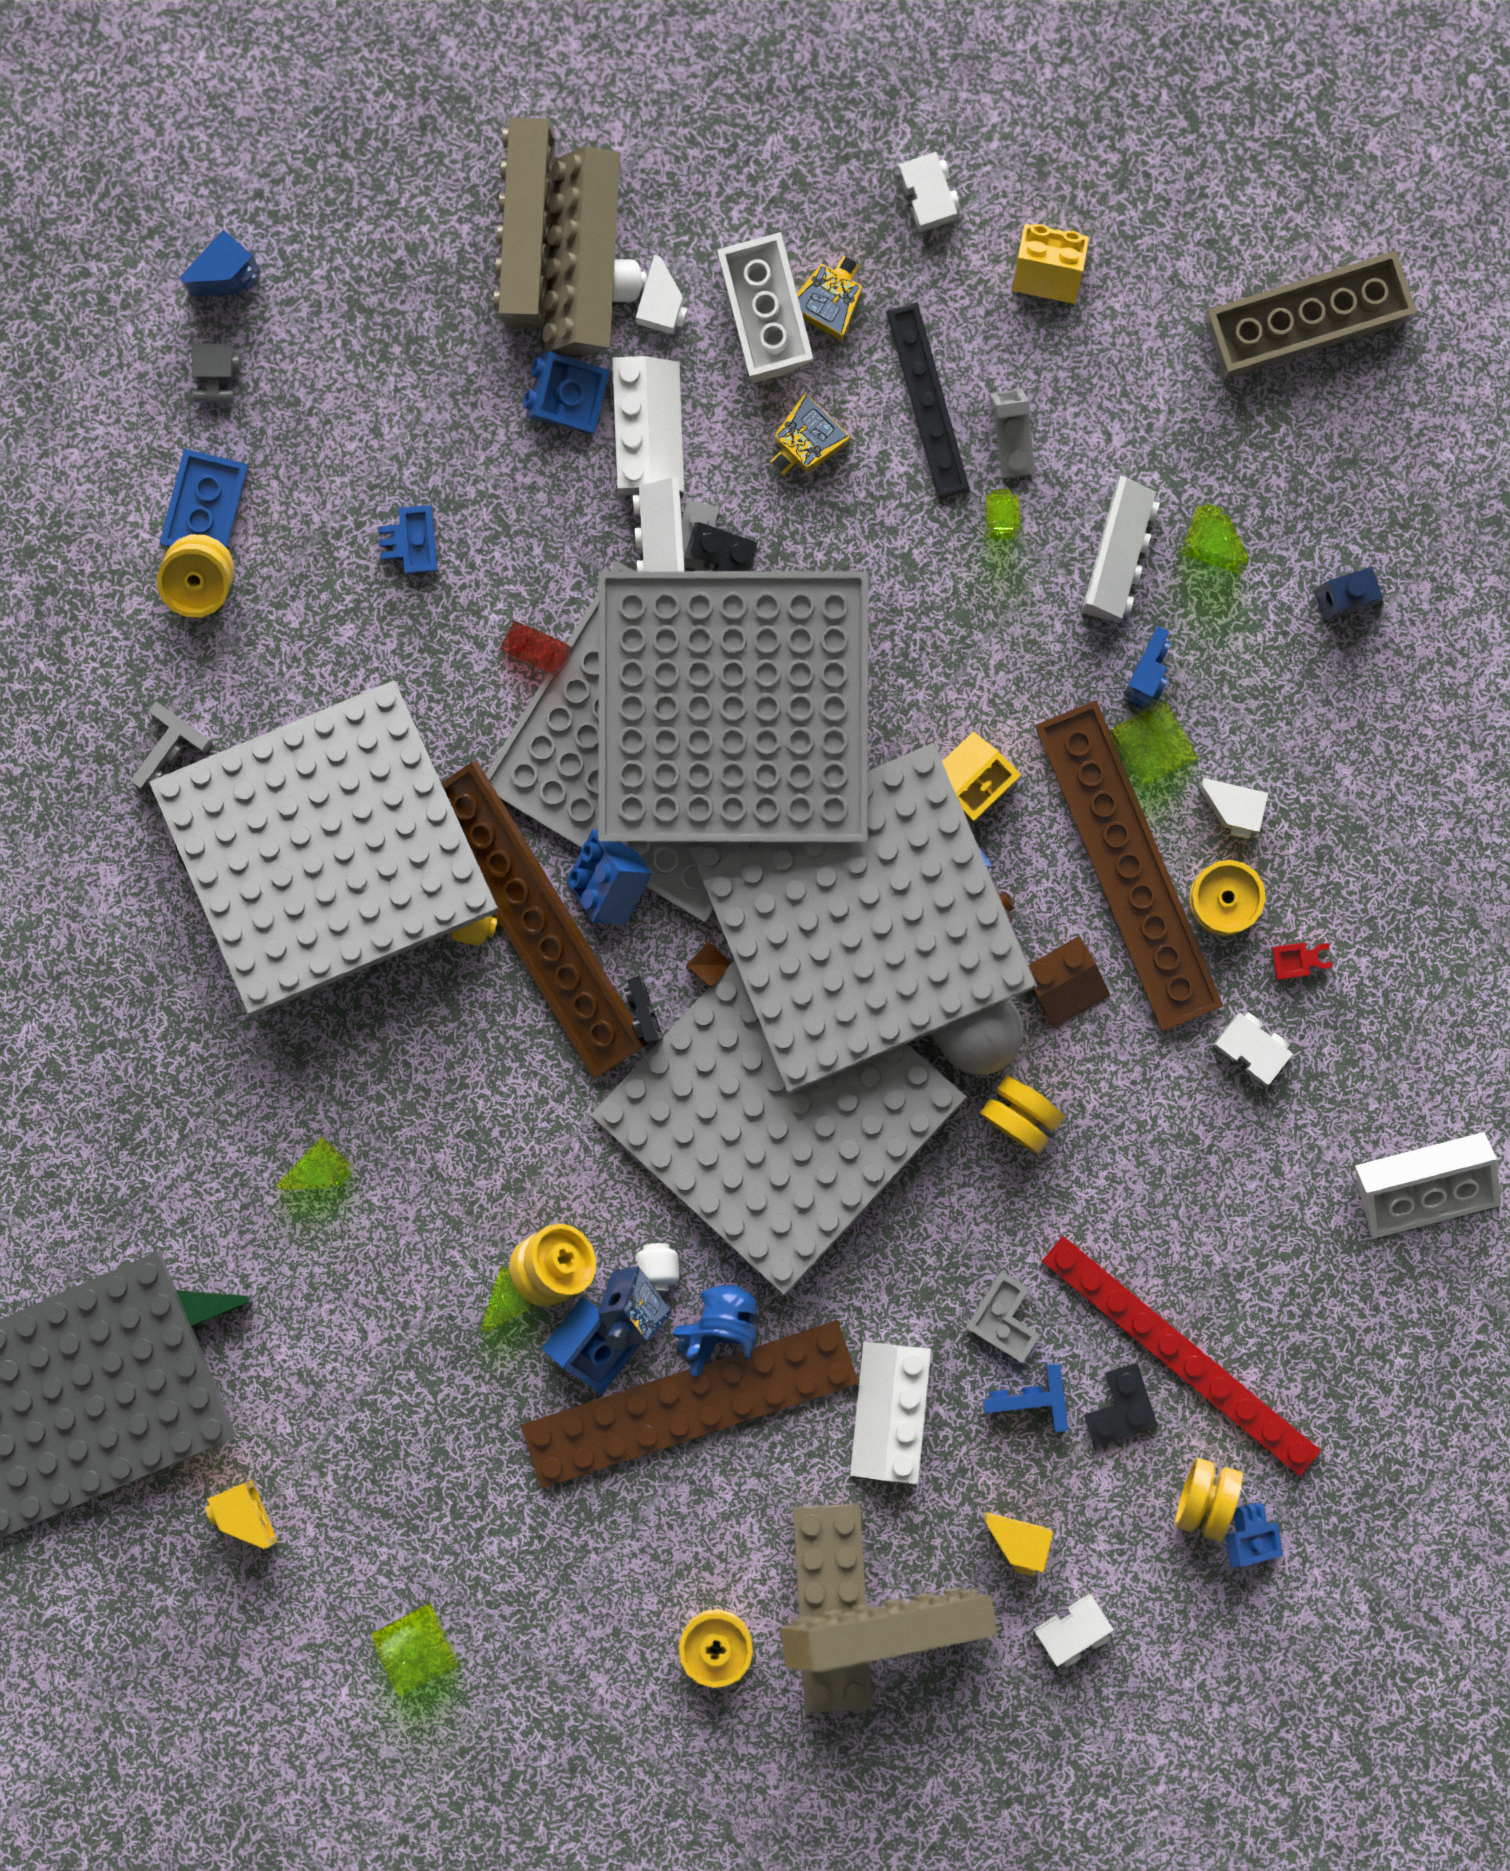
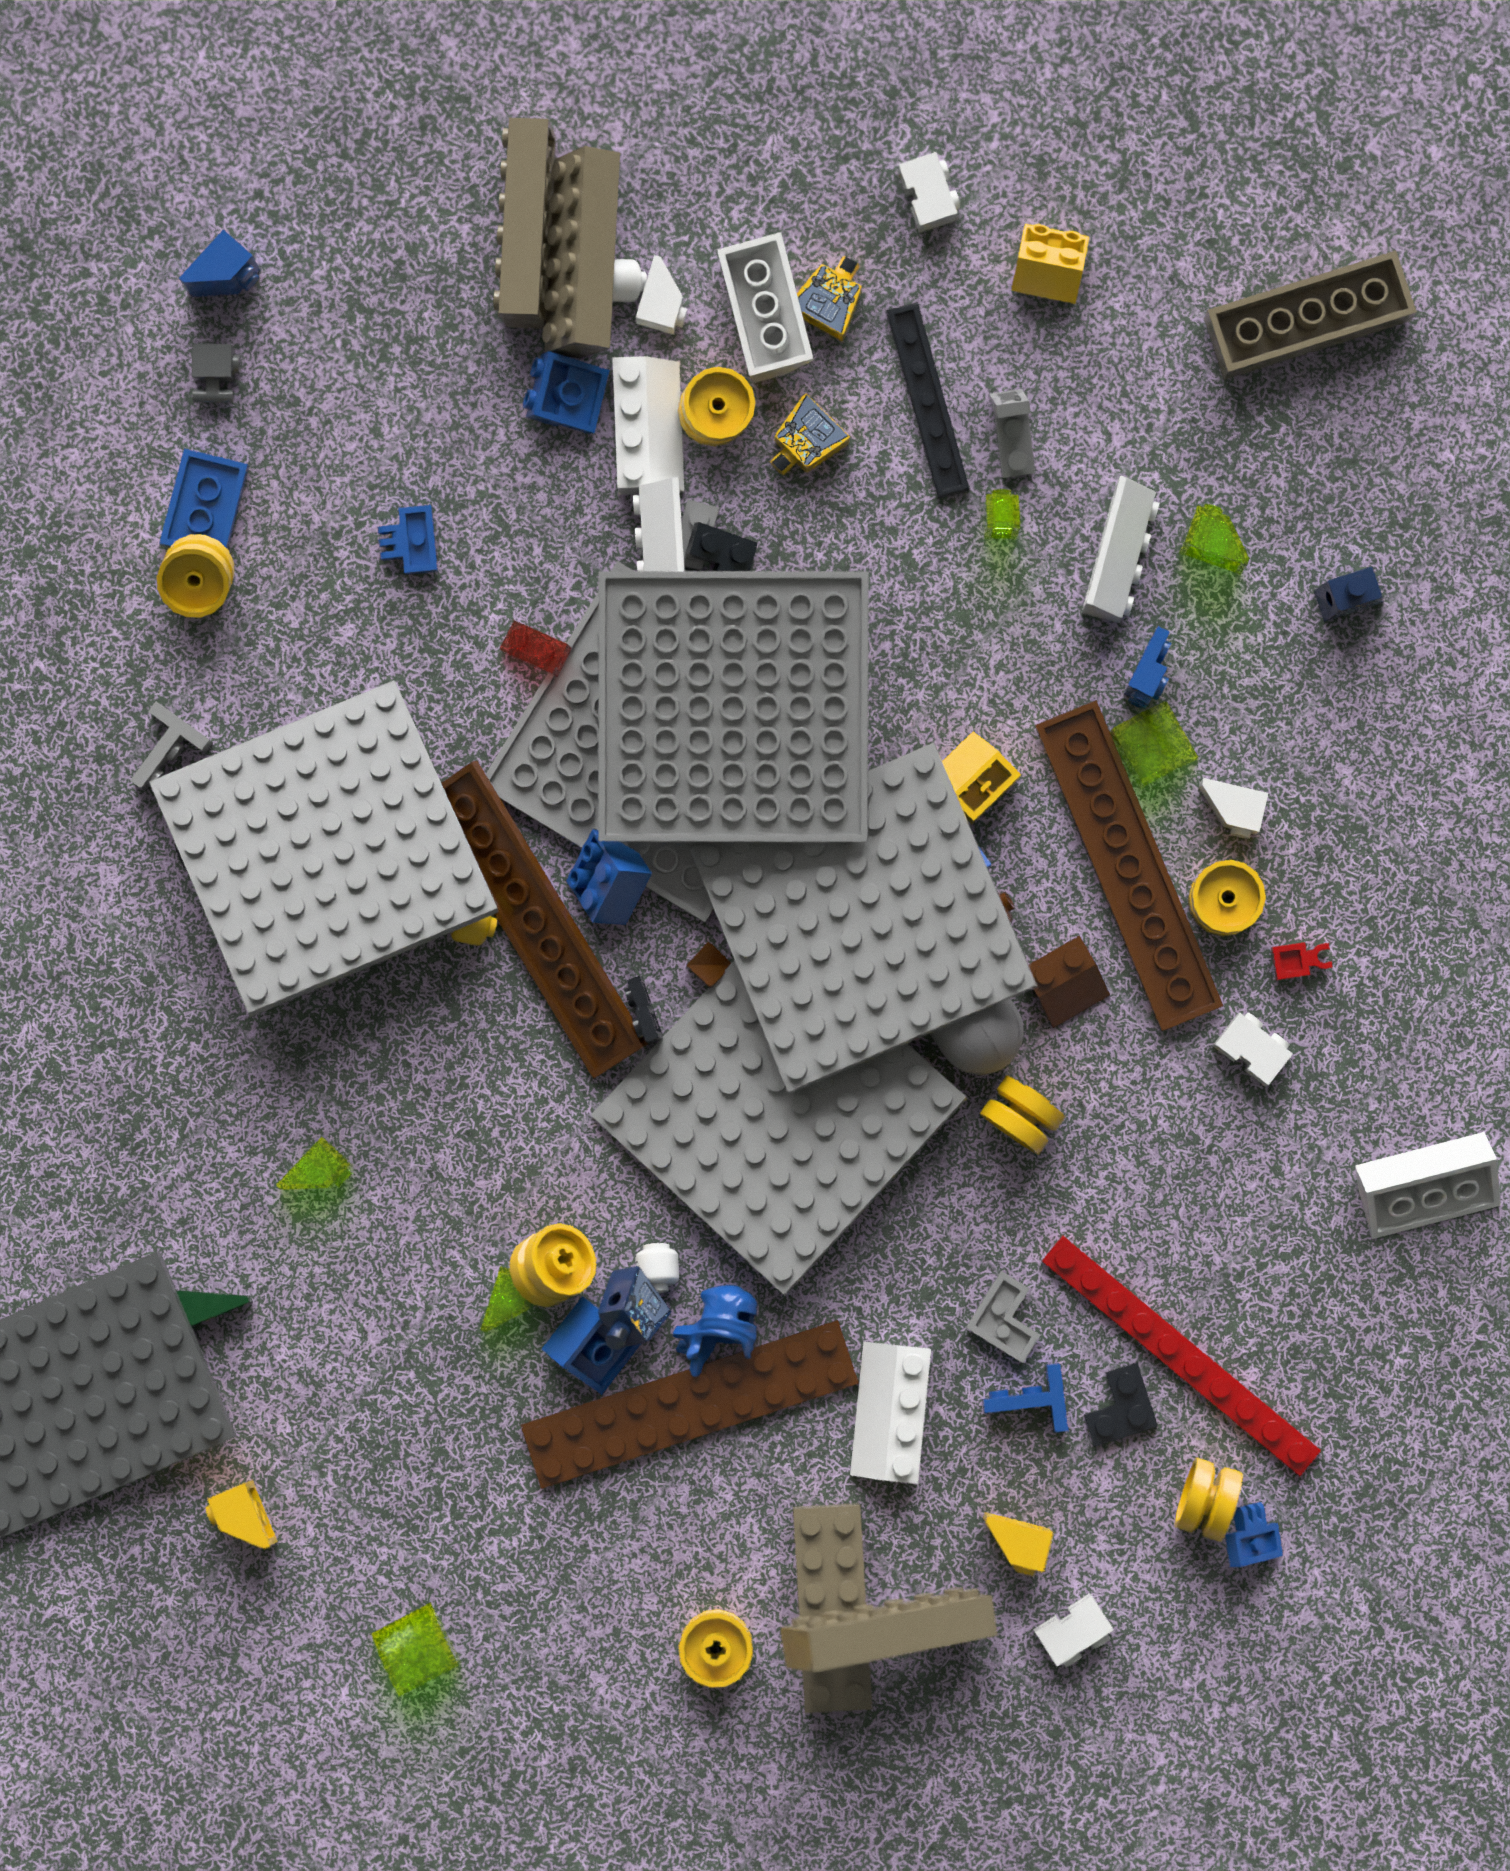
(721, 388): none -> yellow wheel

